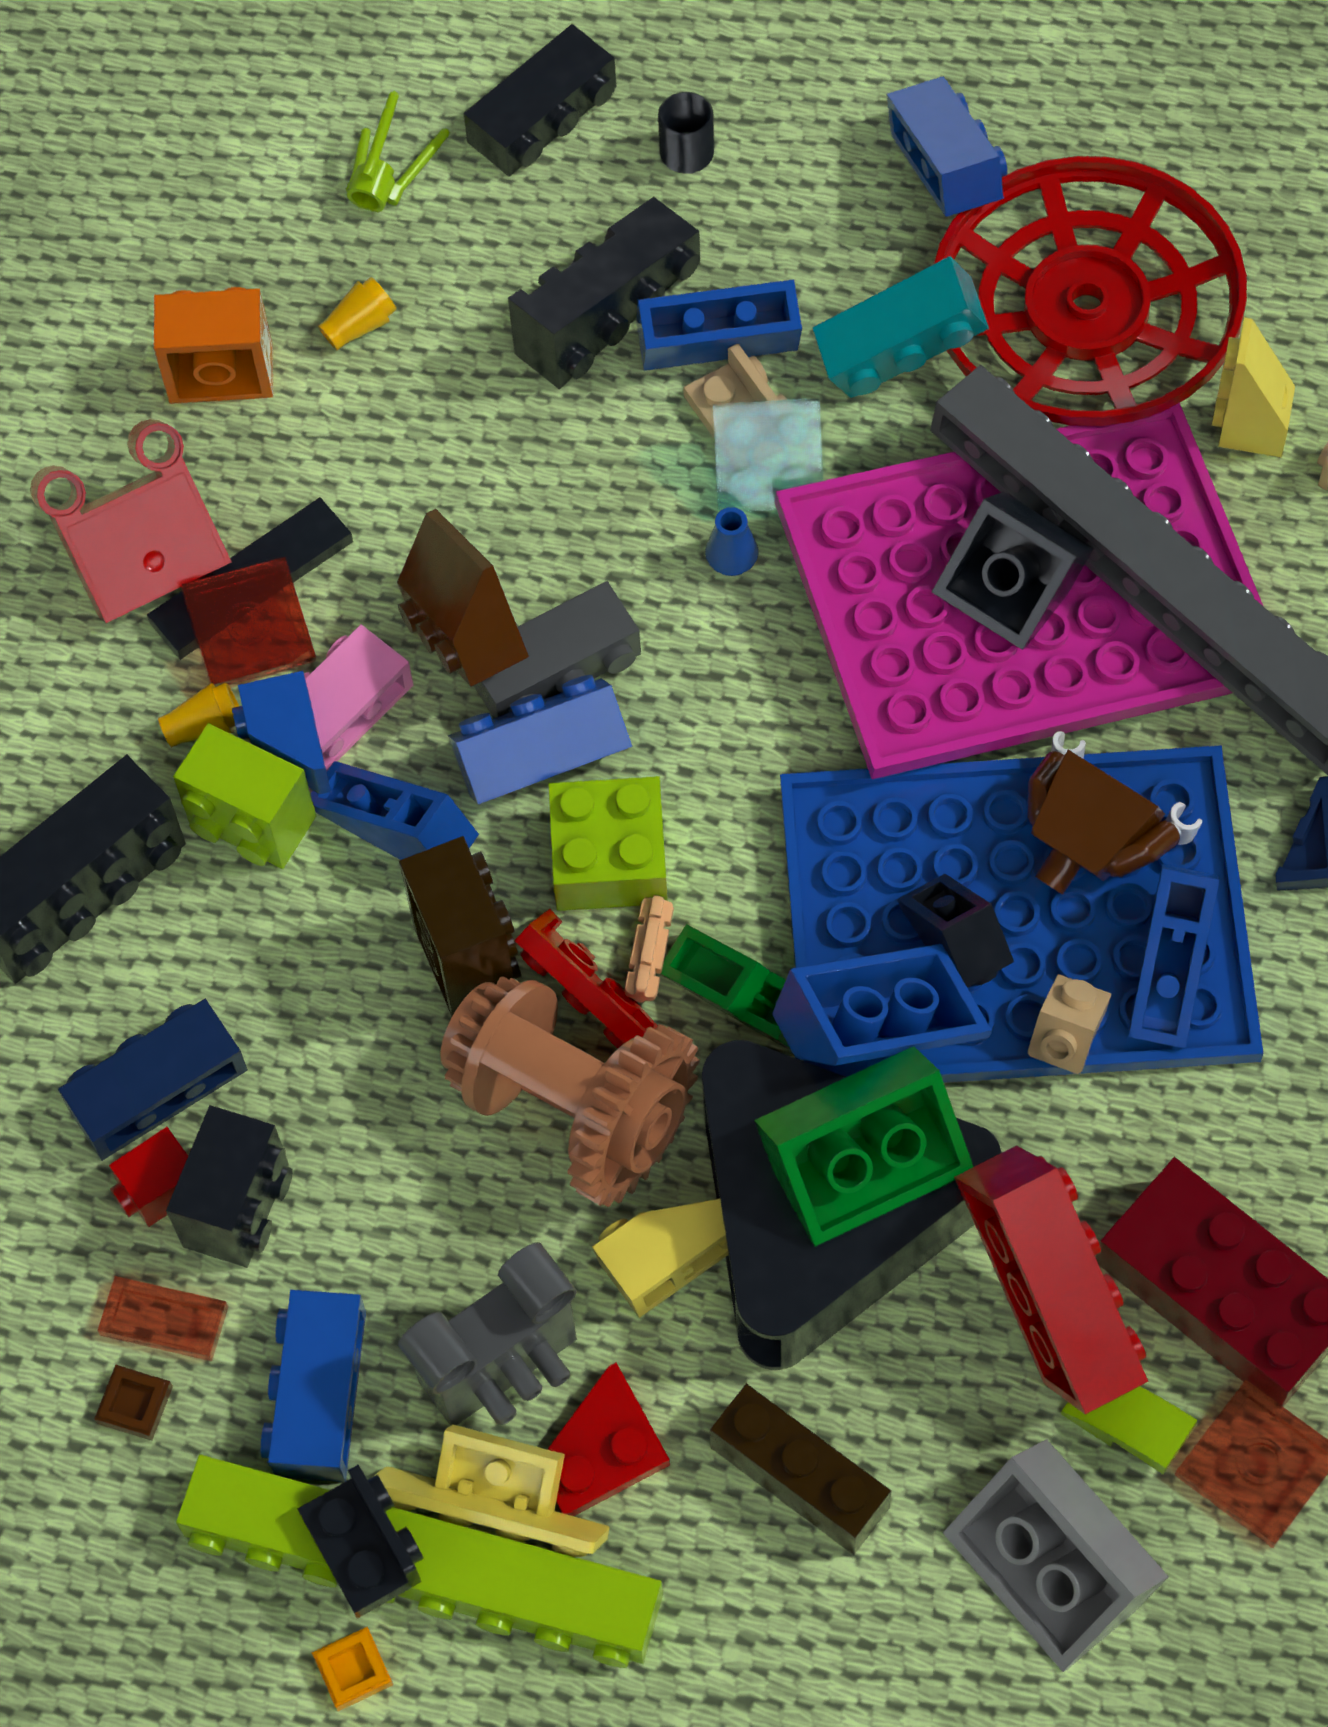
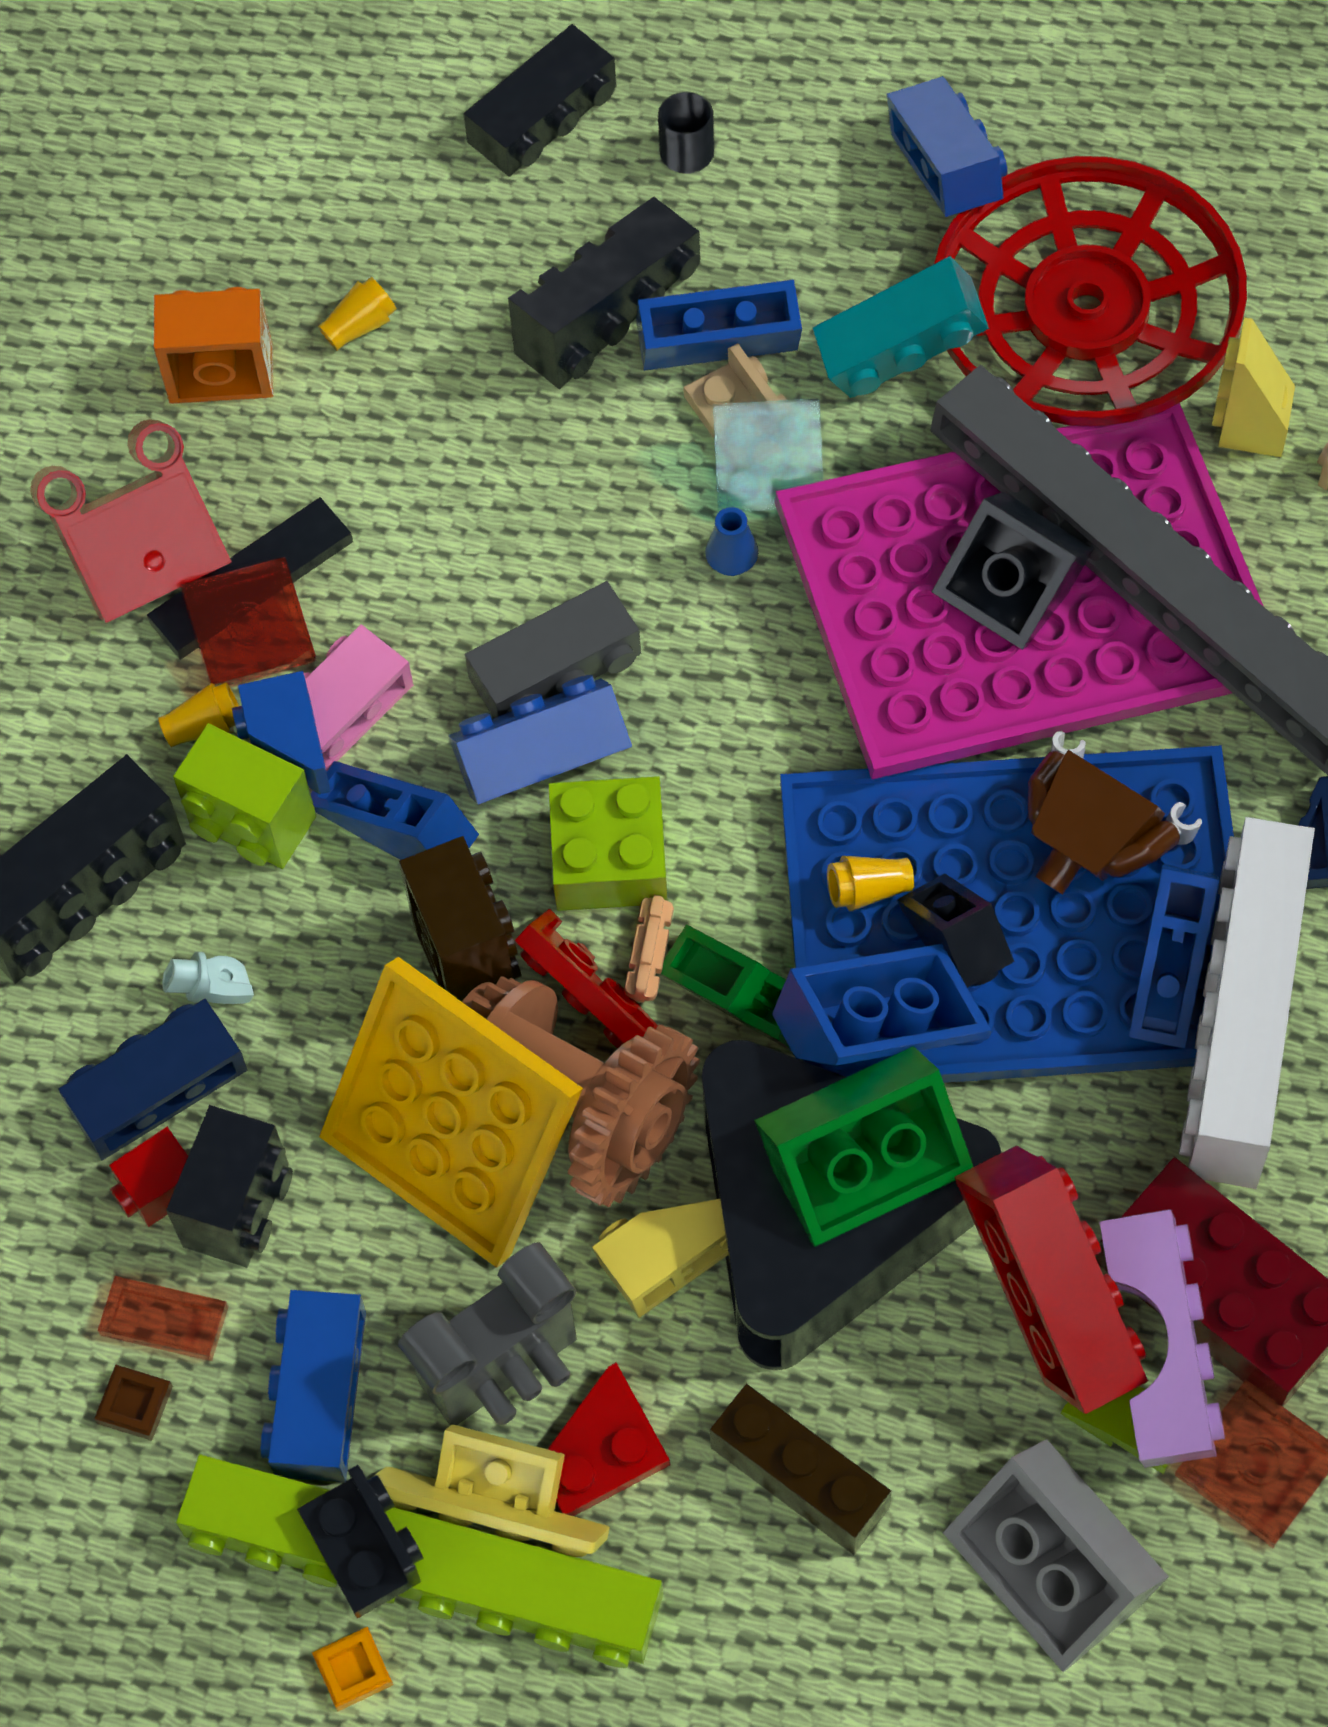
(216, 979): none -> light aqua piece
(372, 178): lime plant -> none
(449, 1111): none -> yellow plate
(458, 603): reddish brown slope -> none
(866, 880): none -> yellow cone
(1068, 1023): tan bracket -> none
(1173, 1413): none -> lavender arch
(1246, 1002): none -> white brick

